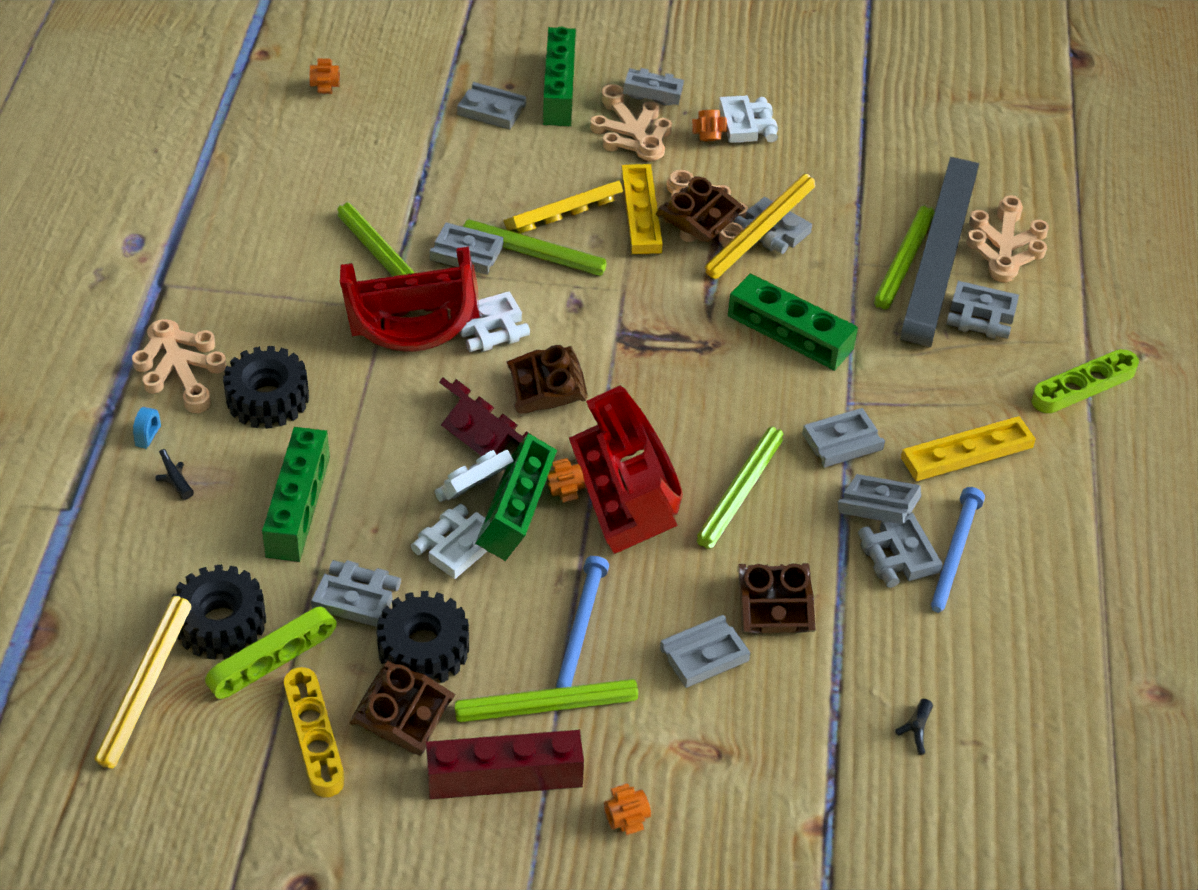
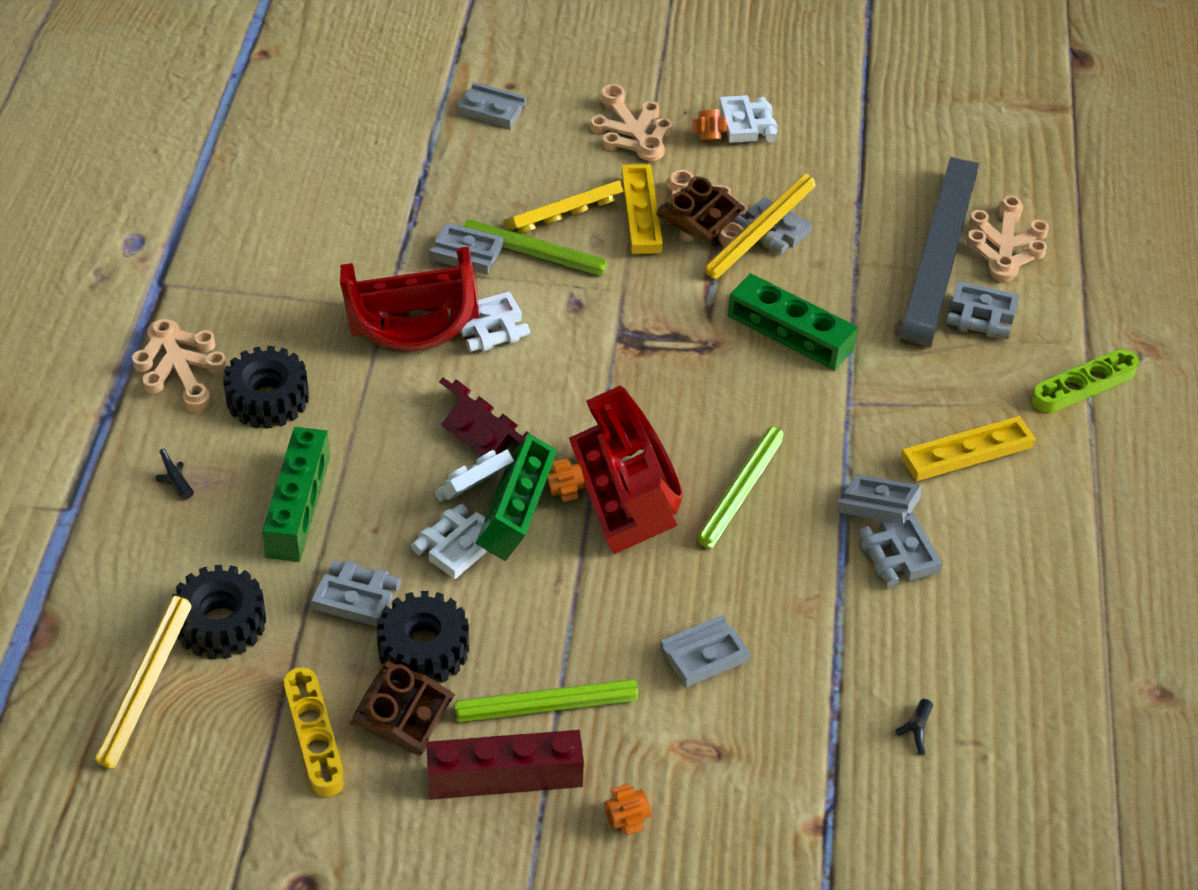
(145, 426): dark azure tile -> none
(270, 652): lime beam -> none
(324, 75): orange gear -> none
(373, 240): lime axle -> none
(547, 379): reddish brown slope -> none
(559, 76): green brick -> none
(595, 568): medium blue bar -> none
(642, 85): light grey plate -> none
(776, 598): reddish brown slope -> none
(843, 437): light grey plate -> none
(904, 257): lime axle -> none
(971, 499): medium blue bar -> none

